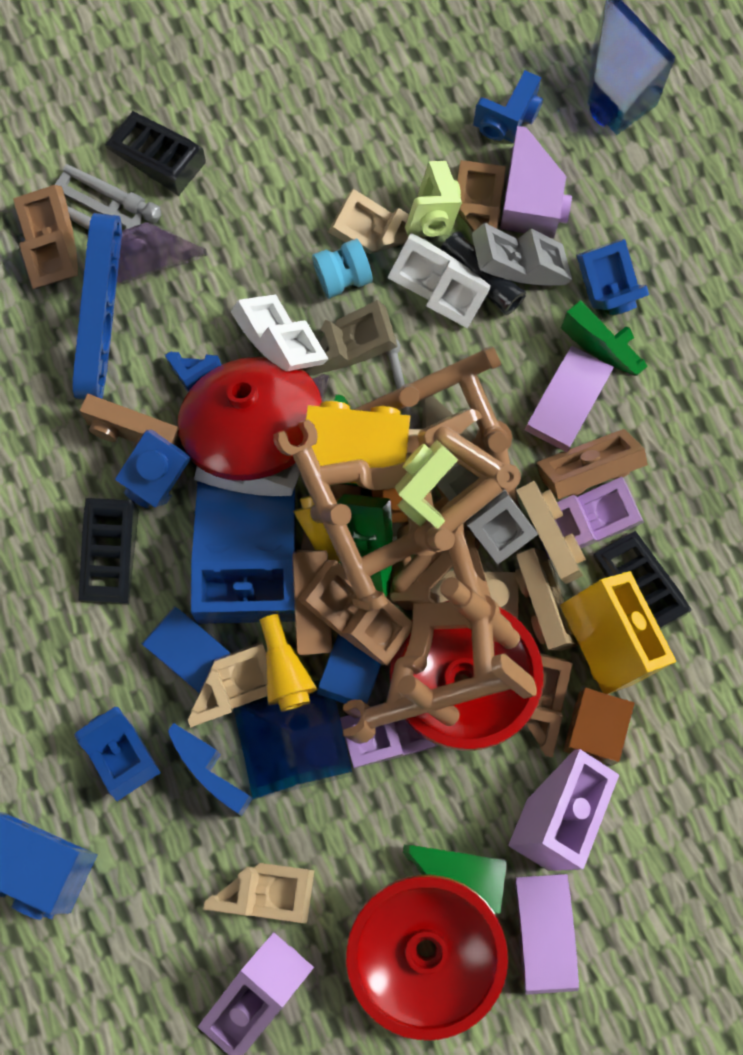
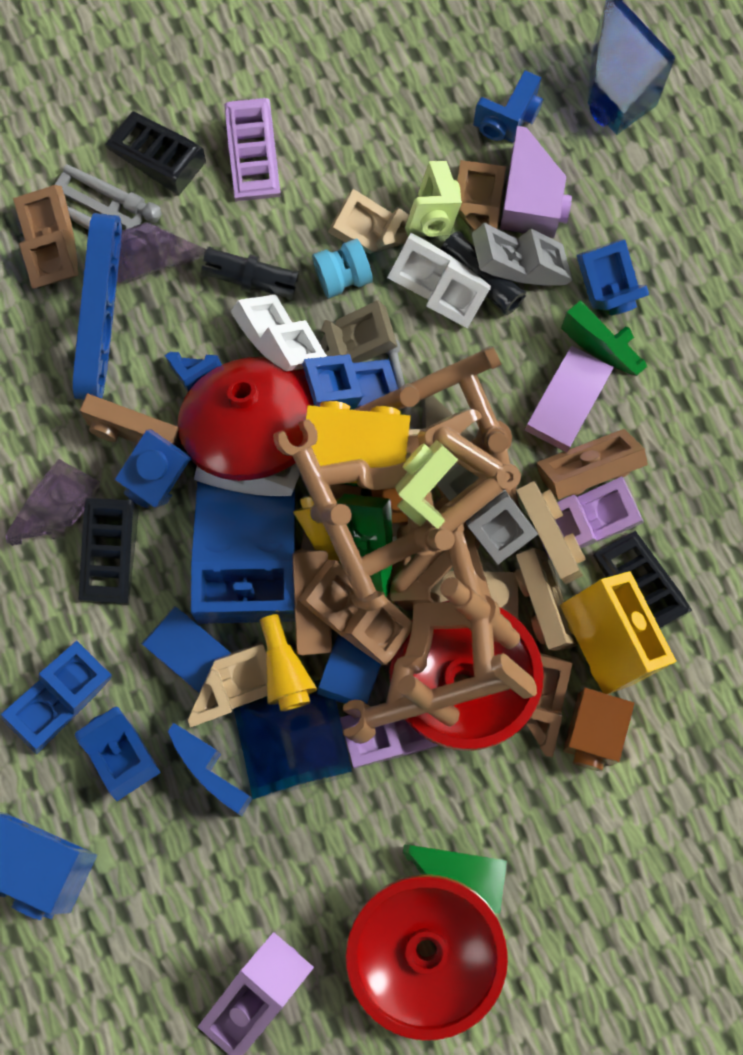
(53, 504): none -> clear purple slope
(57, 697): none -> blue slope
(245, 121): none -> lavender slope
(249, 273): none -> black pin
(267, 893): tan slope -> none
(348, 382): none -> blue slope
(546, 934): lavender slope -> none
(565, 814): lavender slope -> none

